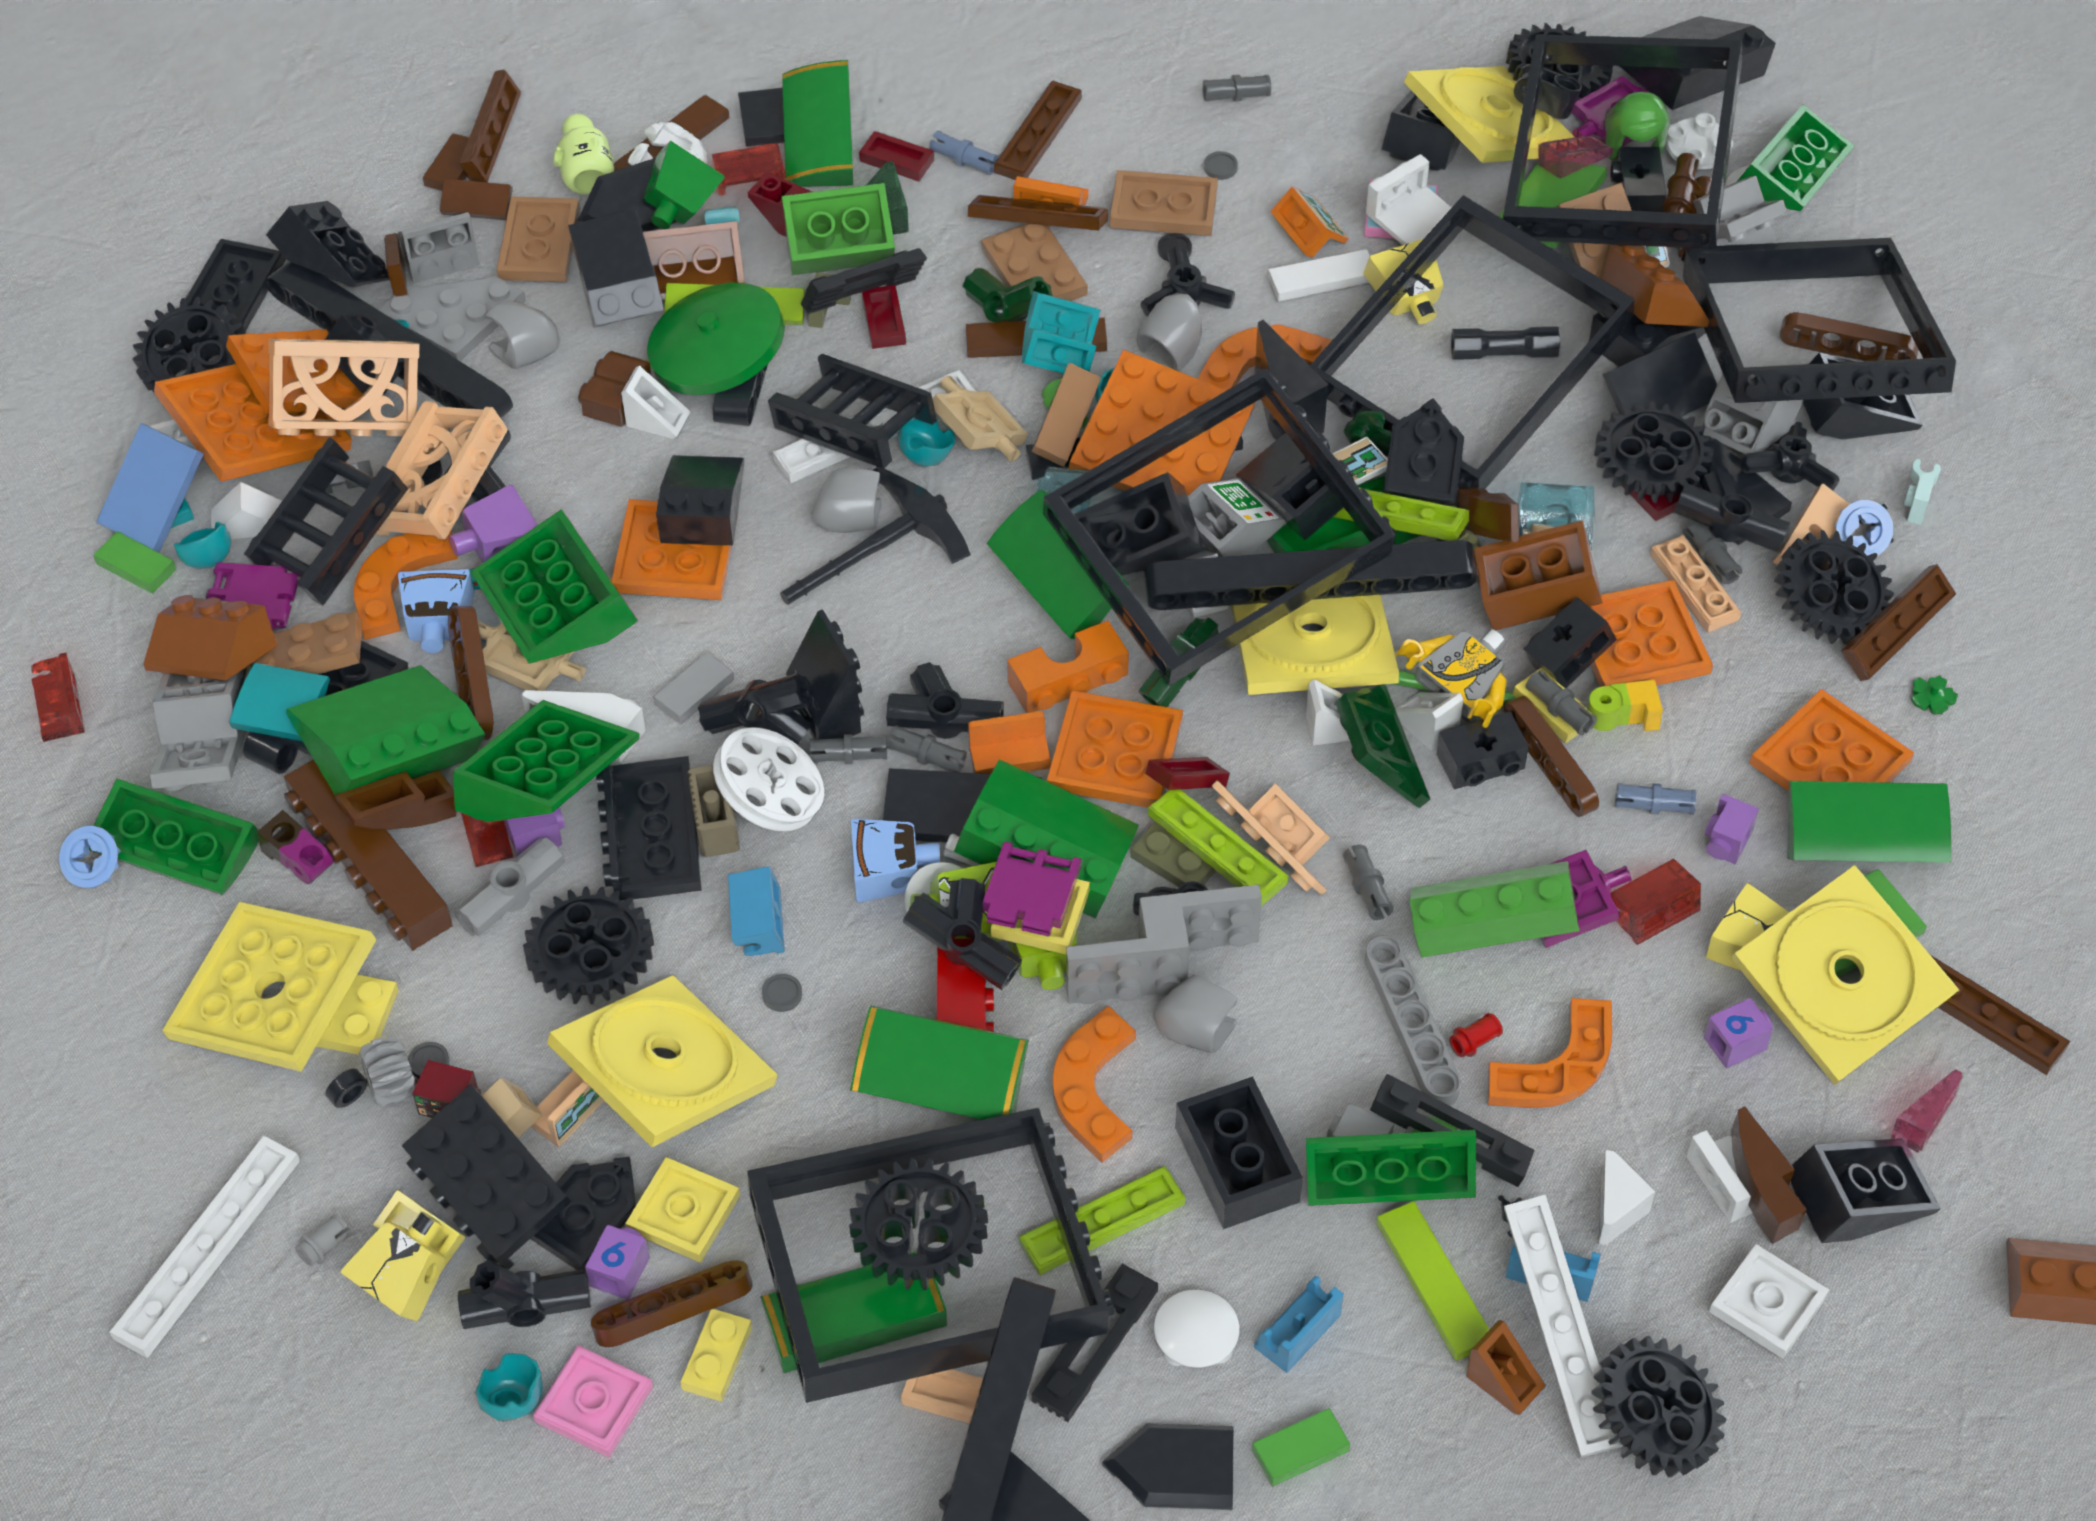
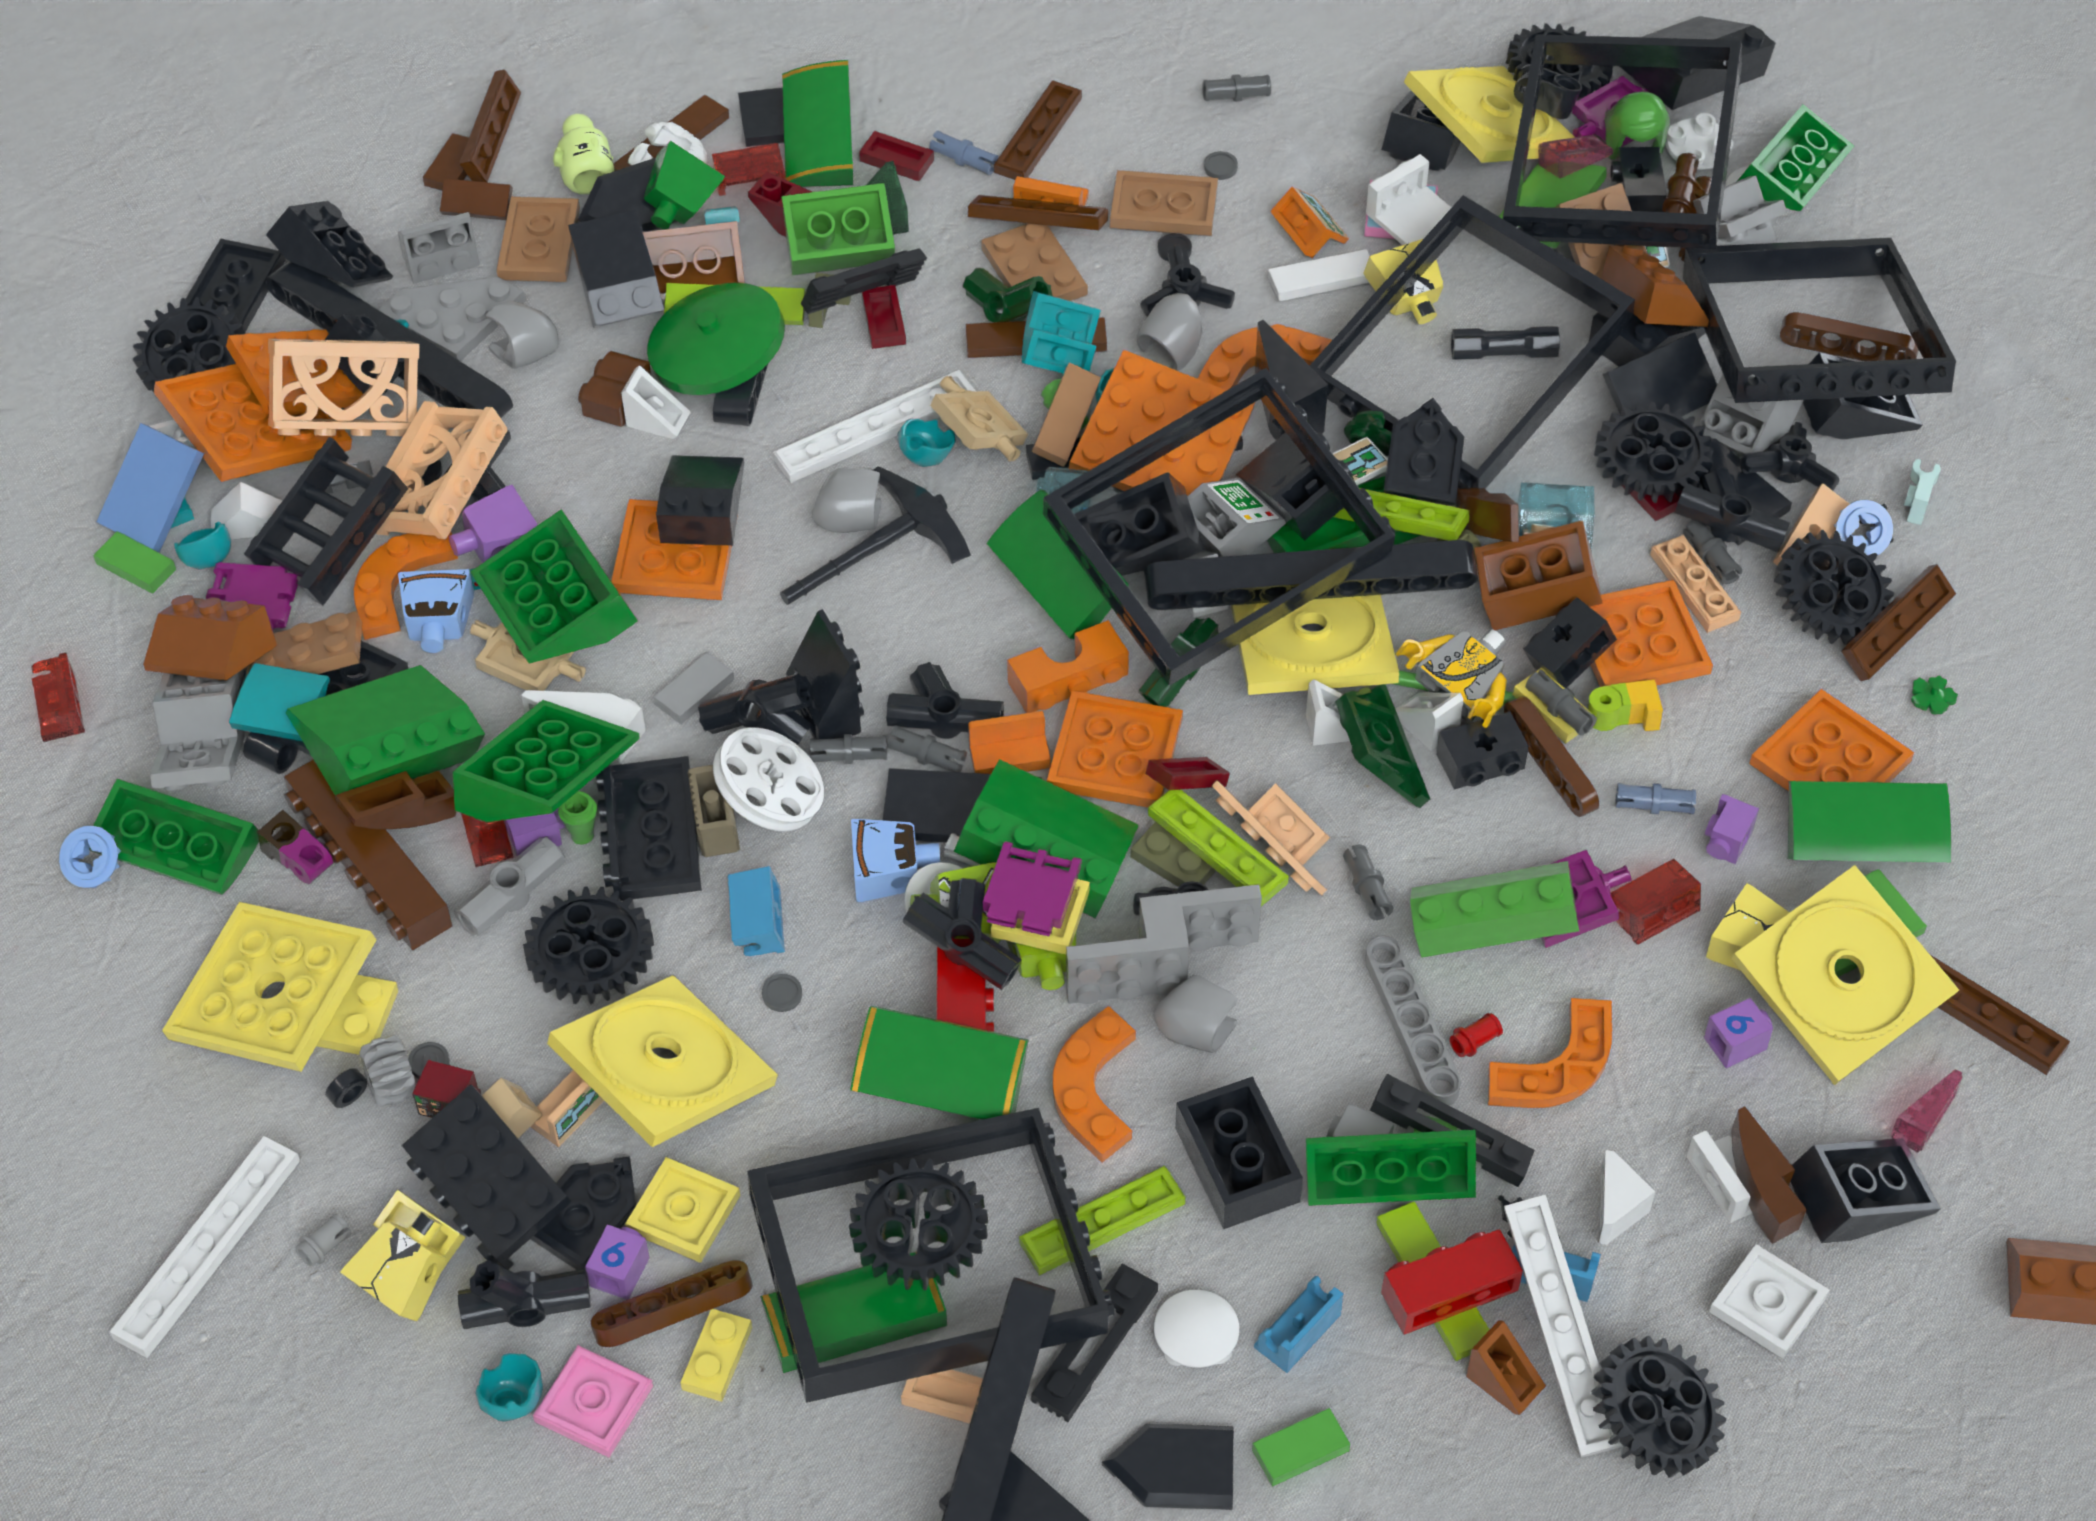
(395, 265): reddish brown tile -> none
(470, 665): reddish brown beam -> none
(579, 817): none -> bright green cone
(852, 435): black fence -> none
(1451, 1280): none -> red brick

